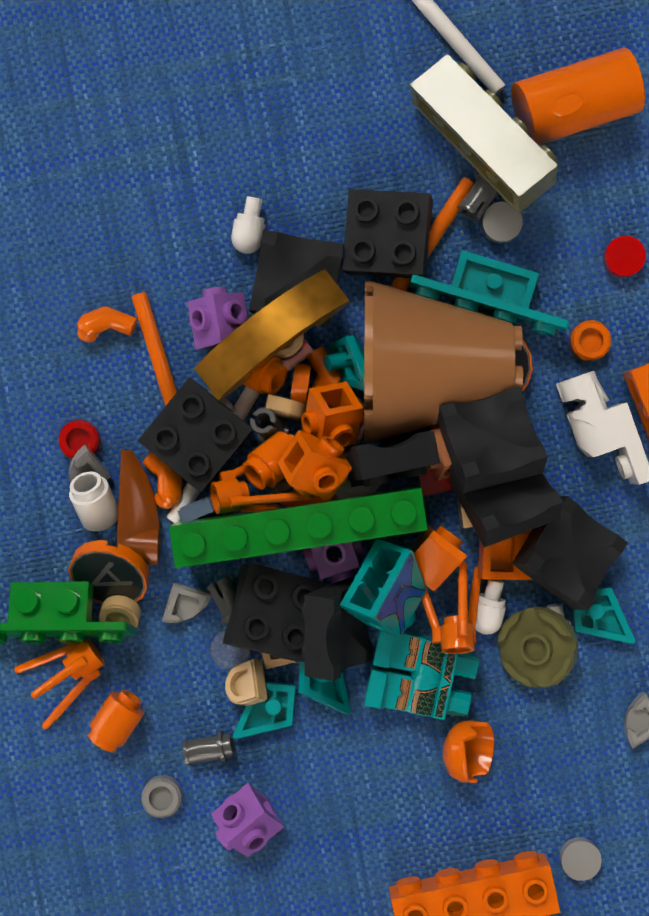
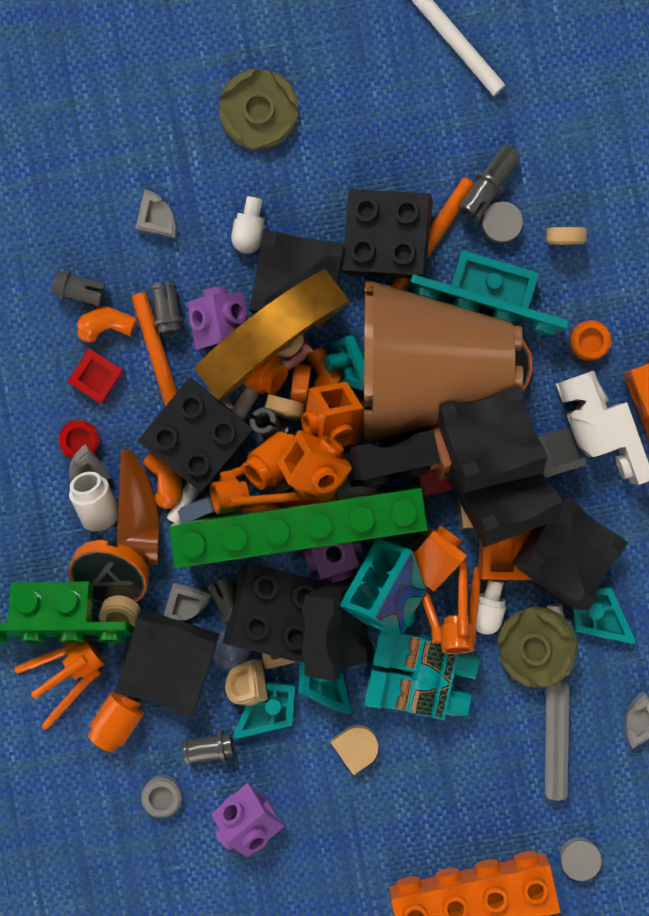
(78, 288): none -> dark grey pin
(96, 376): none -> red tile
(156, 216): none -> light grey tile
(166, 310): none -> dark grey pin
(167, 662): none -> black brick
(258, 109): none -> olive tile
(356, 747): none -> tan tile
(468, 750): orange hair -> none
(484, 133): brick -> none
(557, 741): none -> light grey axle
(561, 452): none -> dark grey panel
(566, 235): none -> tan tile
(579, 96): orange piece -> none
(624, 256): red tile -> none

